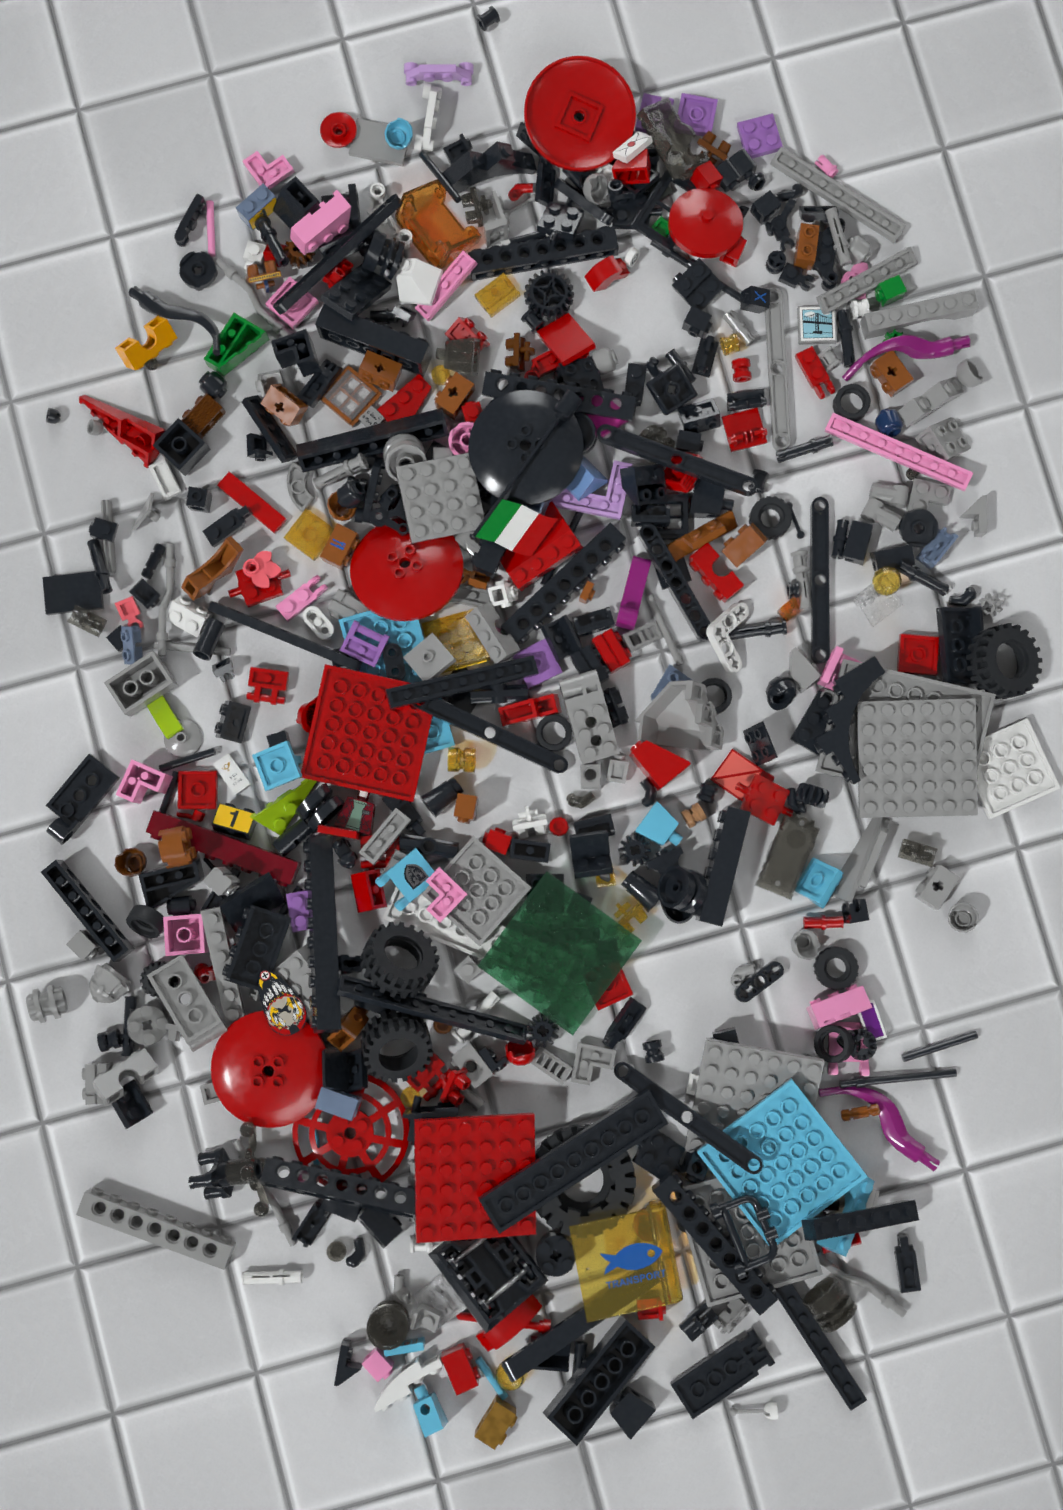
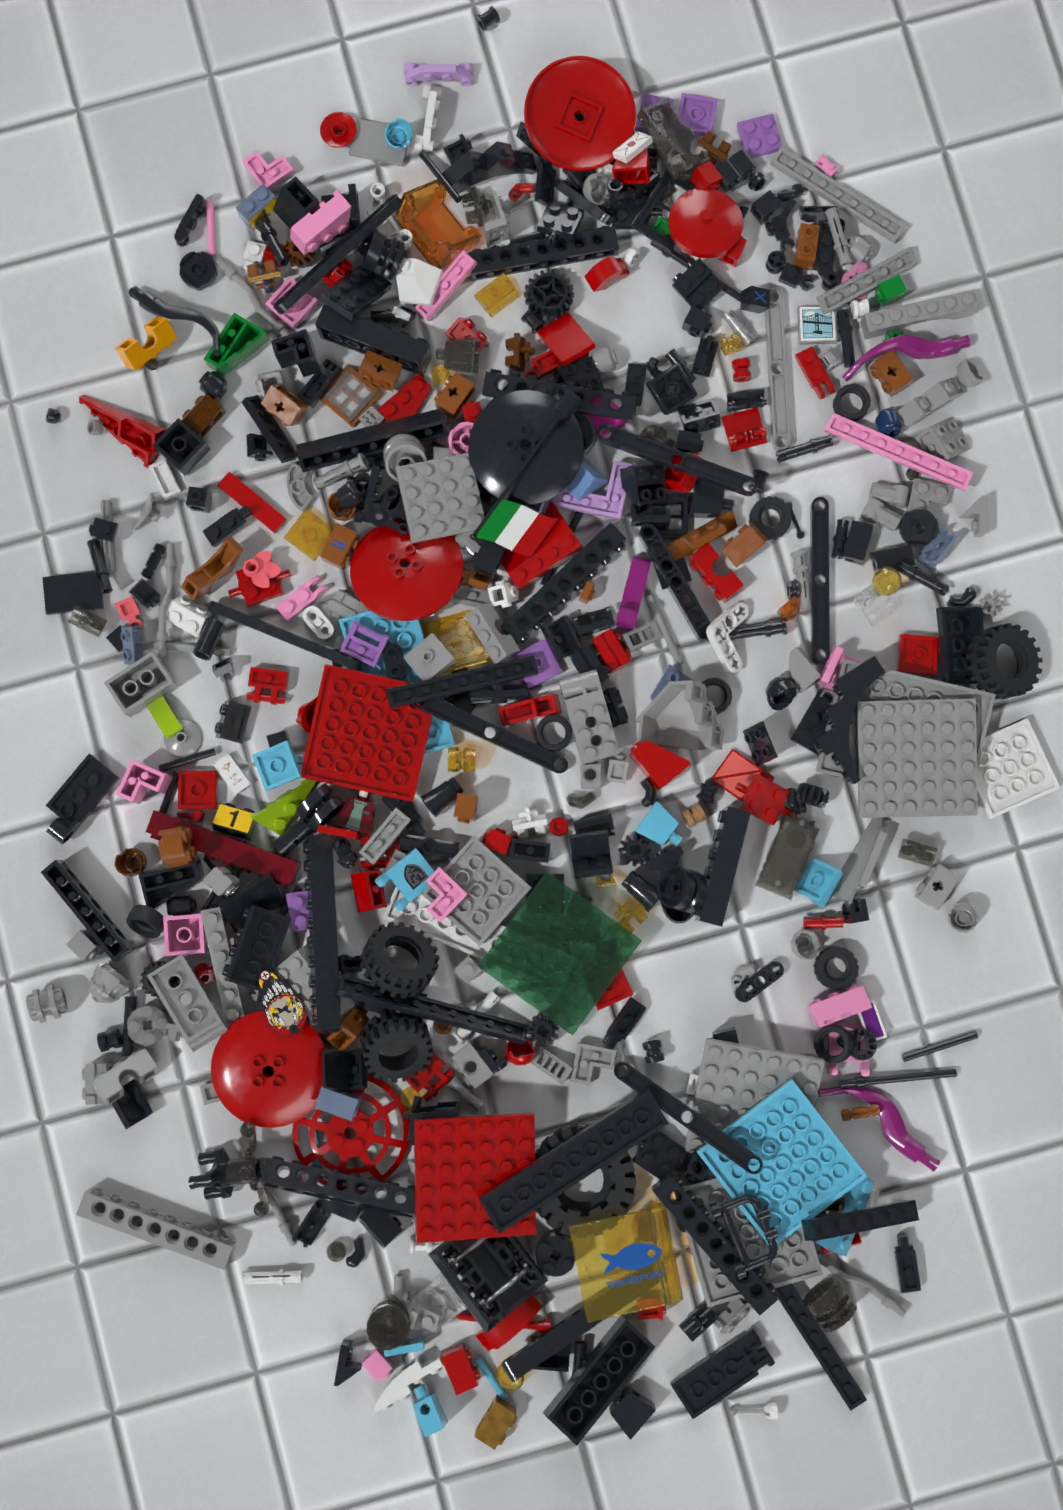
(452, 1083): red hips -> none

